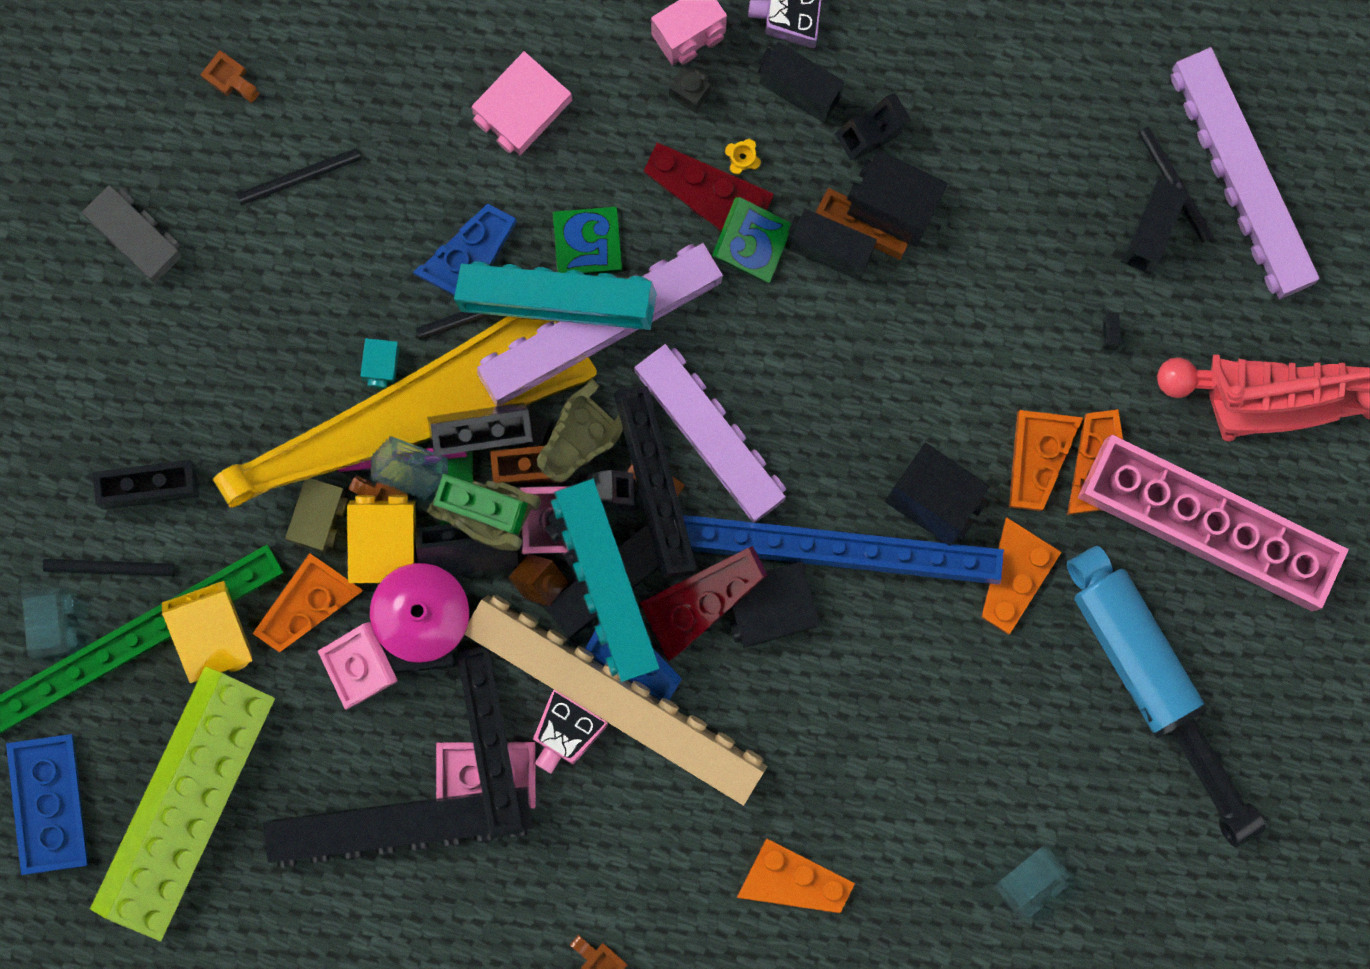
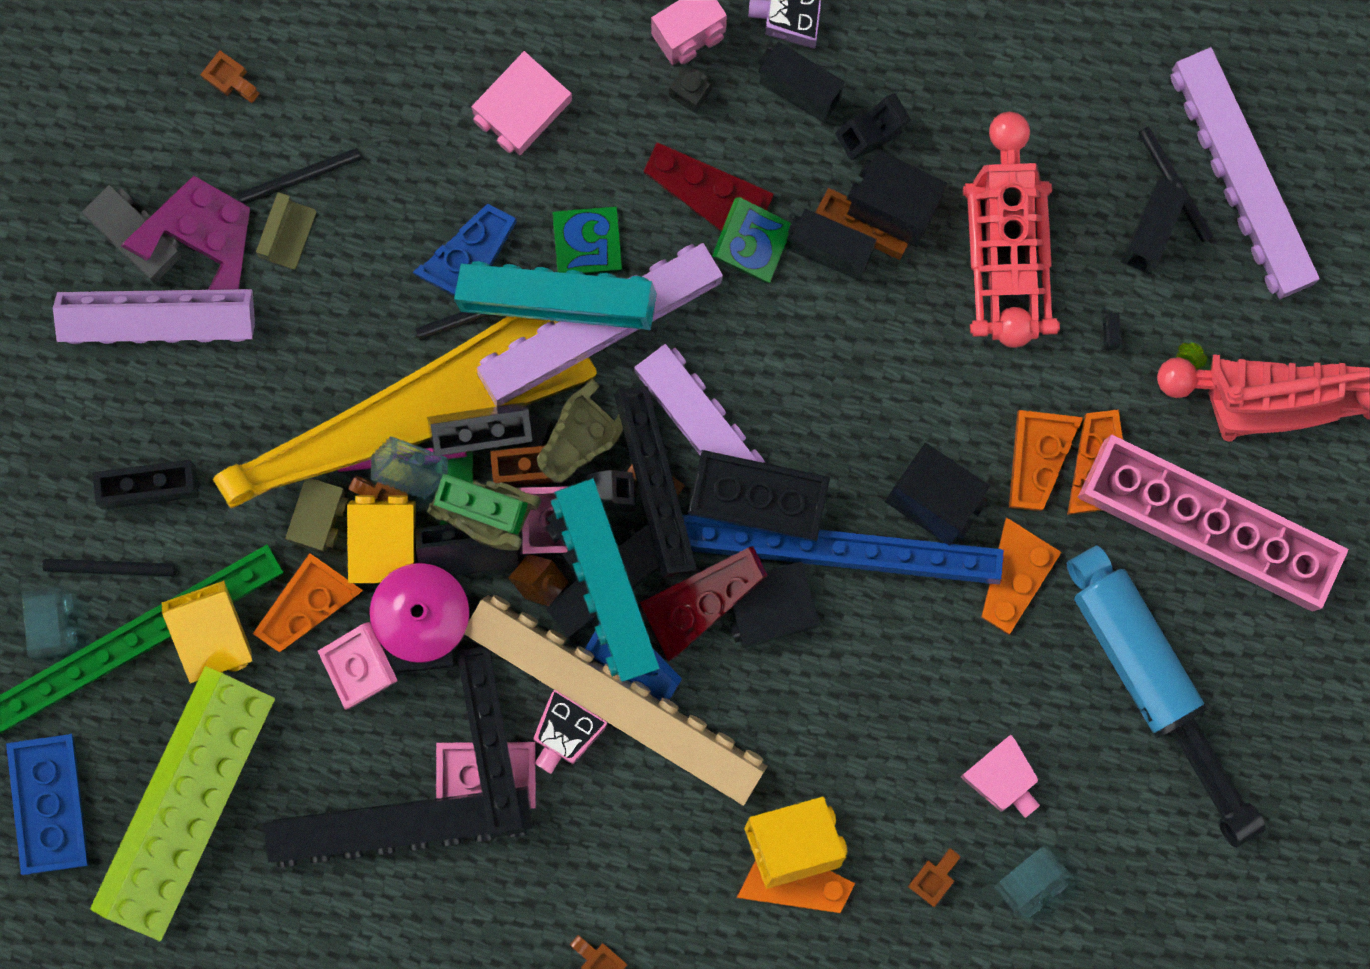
(154, 316): none -> lavender brick
(203, 221): none -> magenta wing
(285, 232): none -> olive panel
(379, 363): teal brick -> none
(745, 147): yellow plate -> none
(759, 495): none -> black tile
(795, 842): none -> yellow brick
(932, 880): none -> dark orange plate
(1004, 778): none -> bright pink torso
(1014, 325): none -> coral piece
(1193, 353): none -> clear neon green plate

